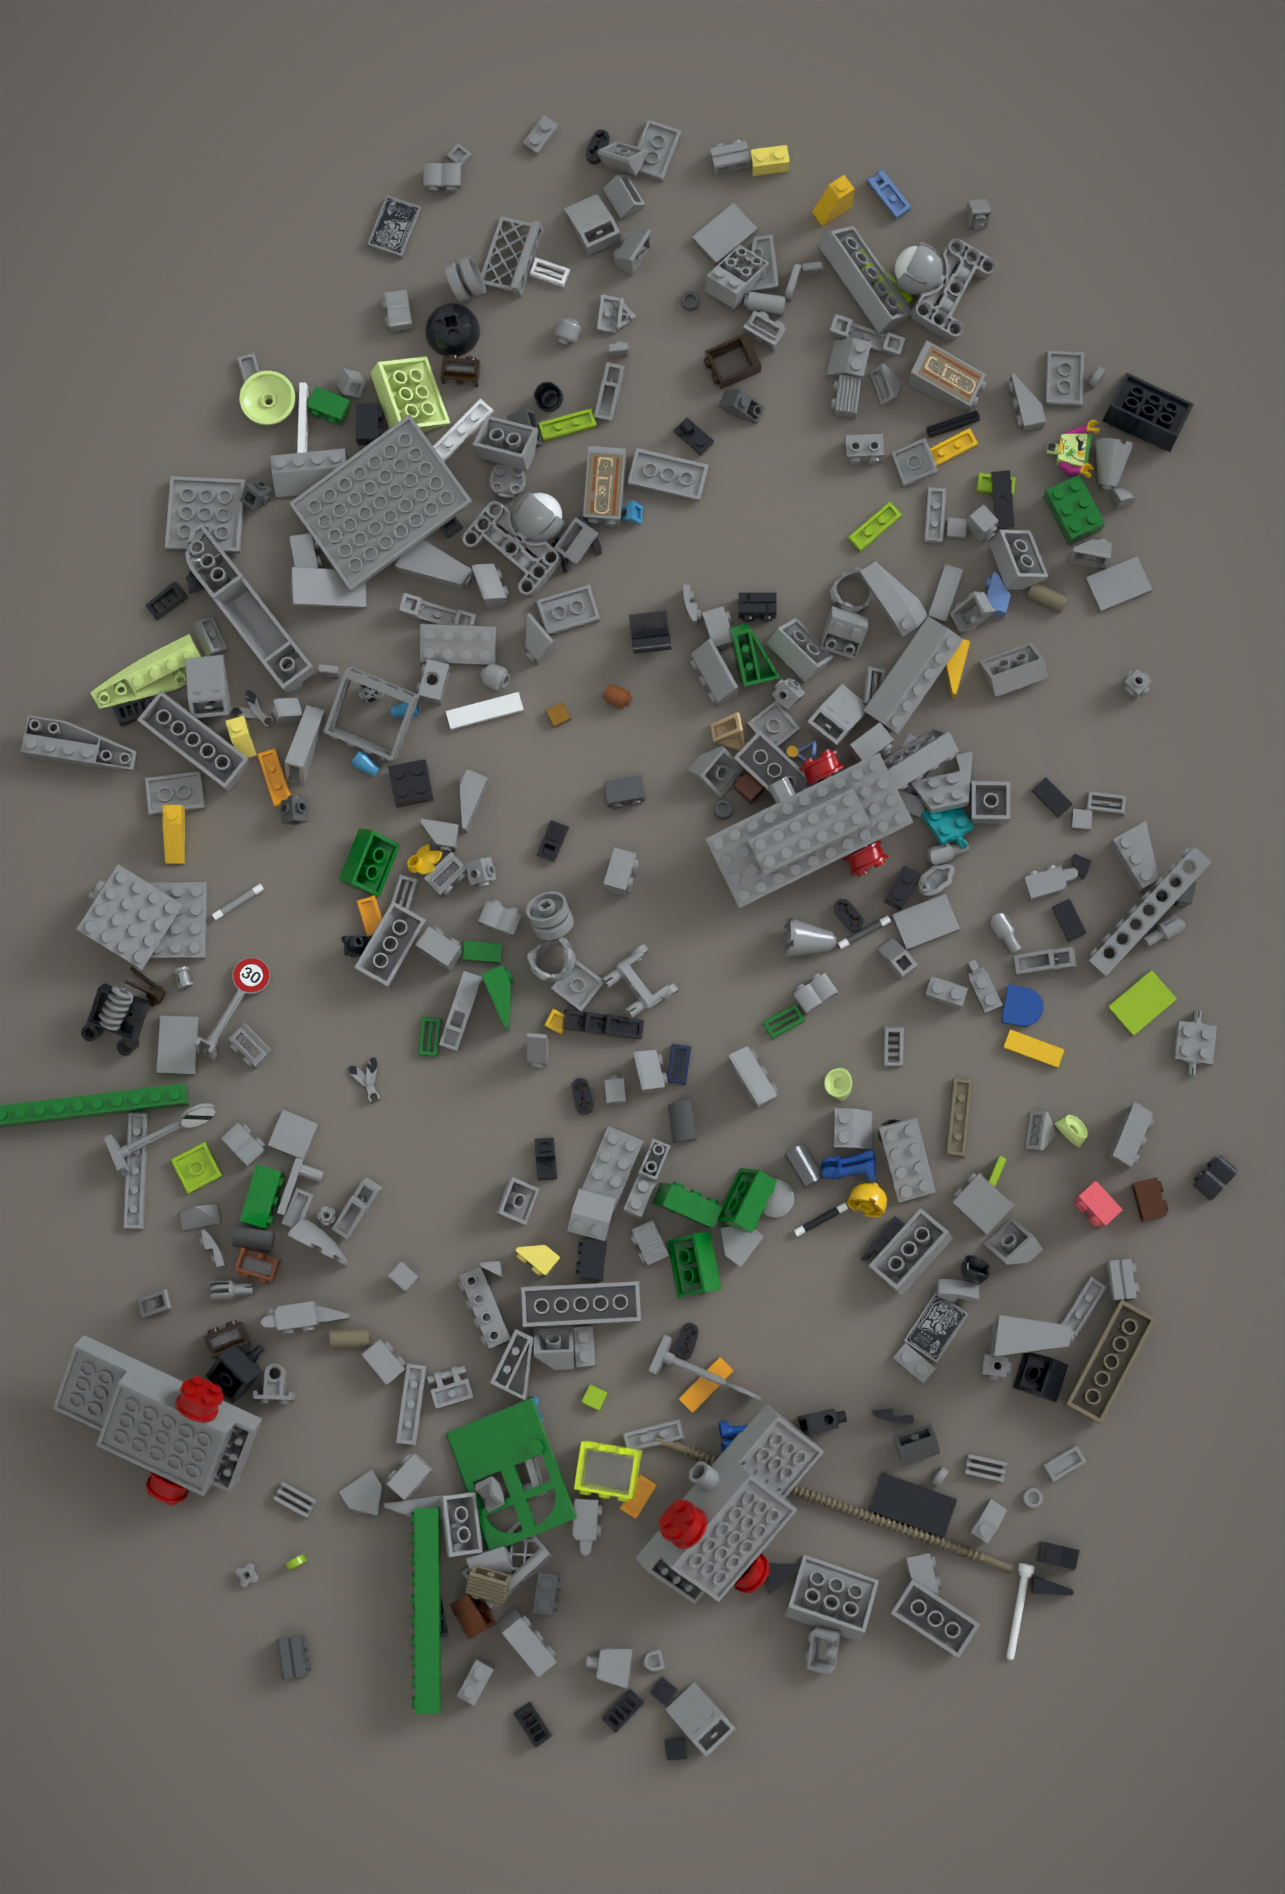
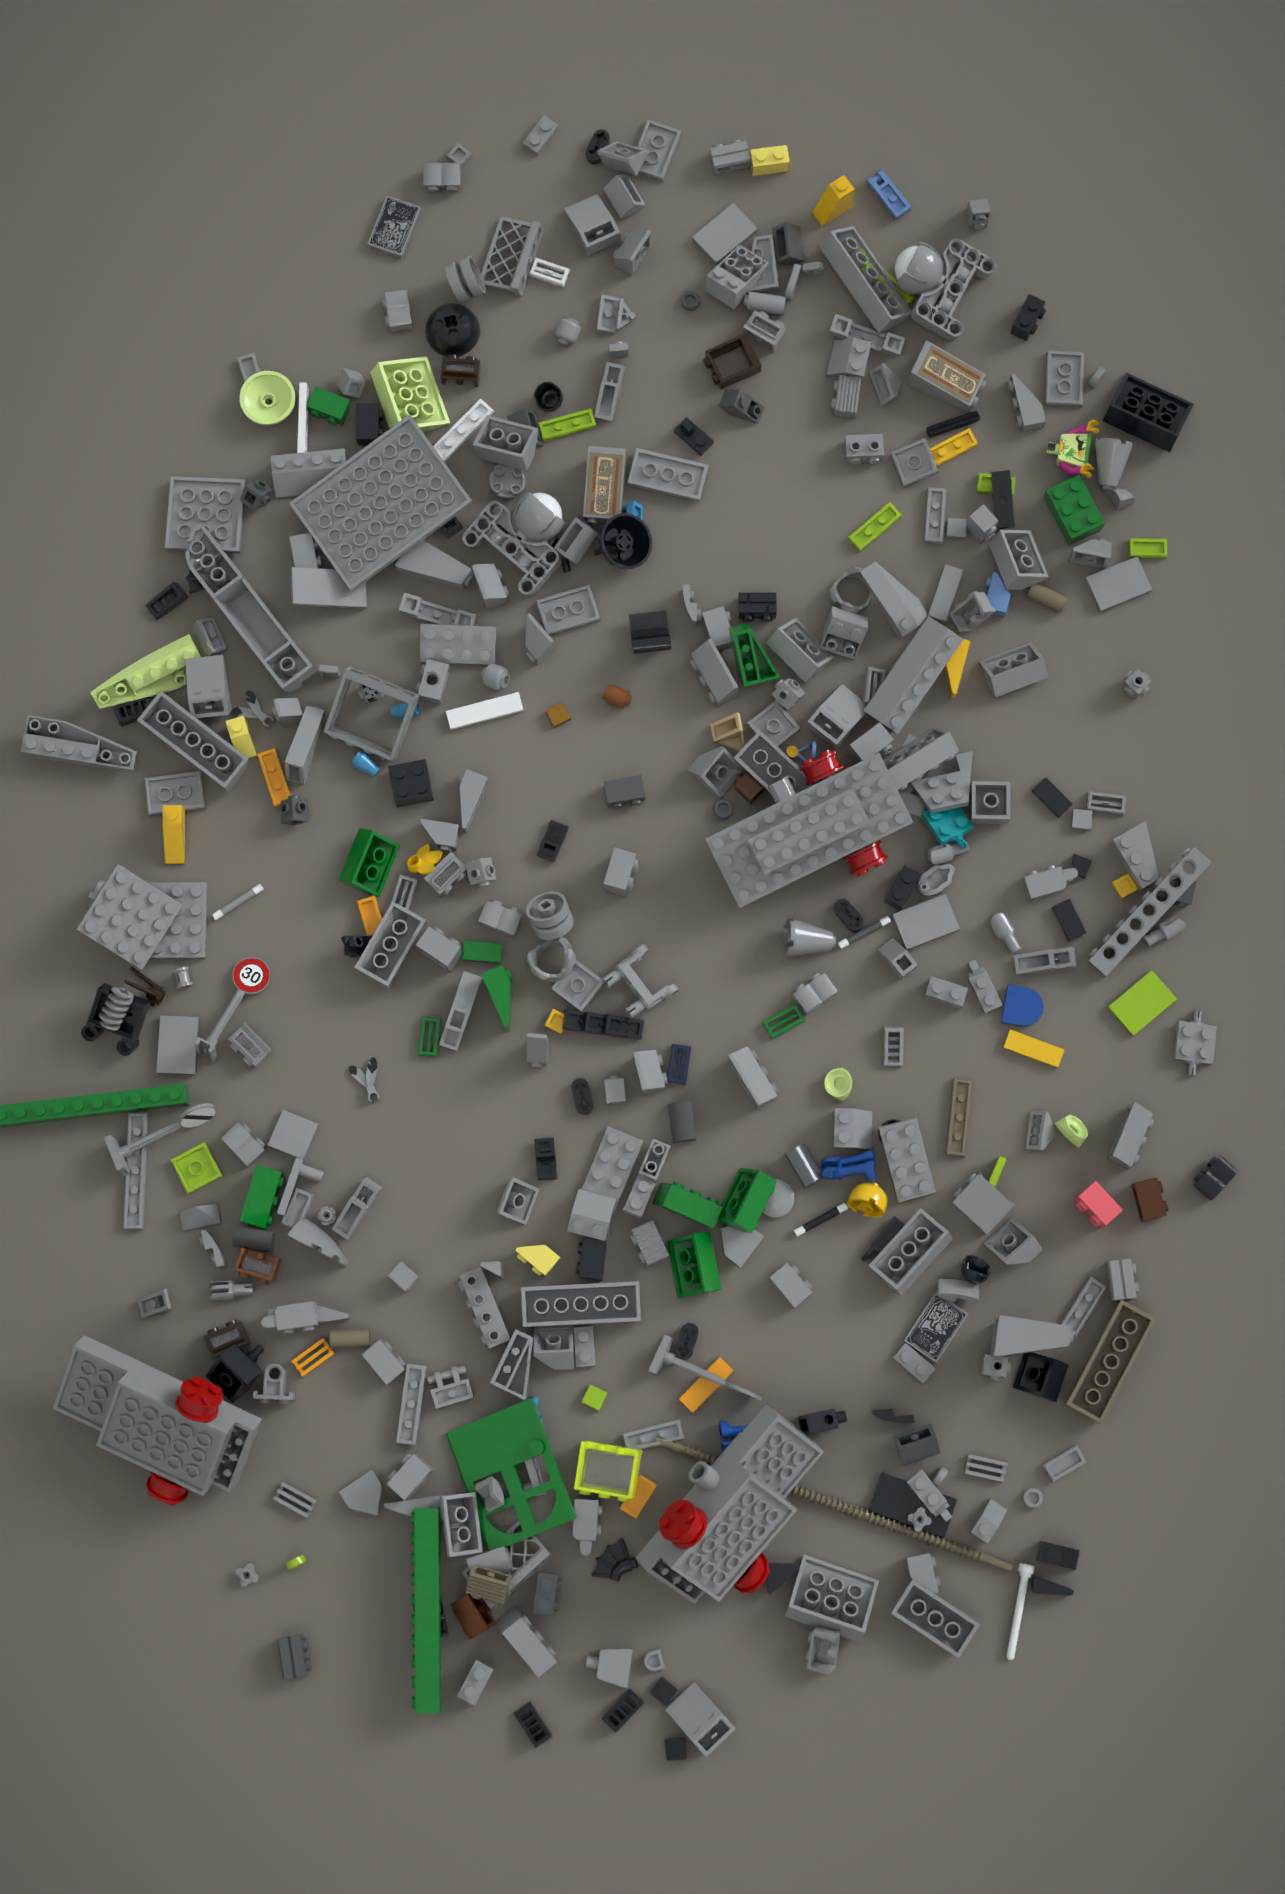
(326, 1347): none -> light orange tile
(614, 1562): none -> black arm
(633, 541): none -> black piece
(788, 244): none -> dark grey brick
(791, 1285): none -> light grey brick
(918, 1525): none -> light grey plate
(929, 1495): none -> light grey hinge
(1027, 318): none -> black brick
(1124, 886): none -> yellow tile
(1148, 548): none -> lime tile

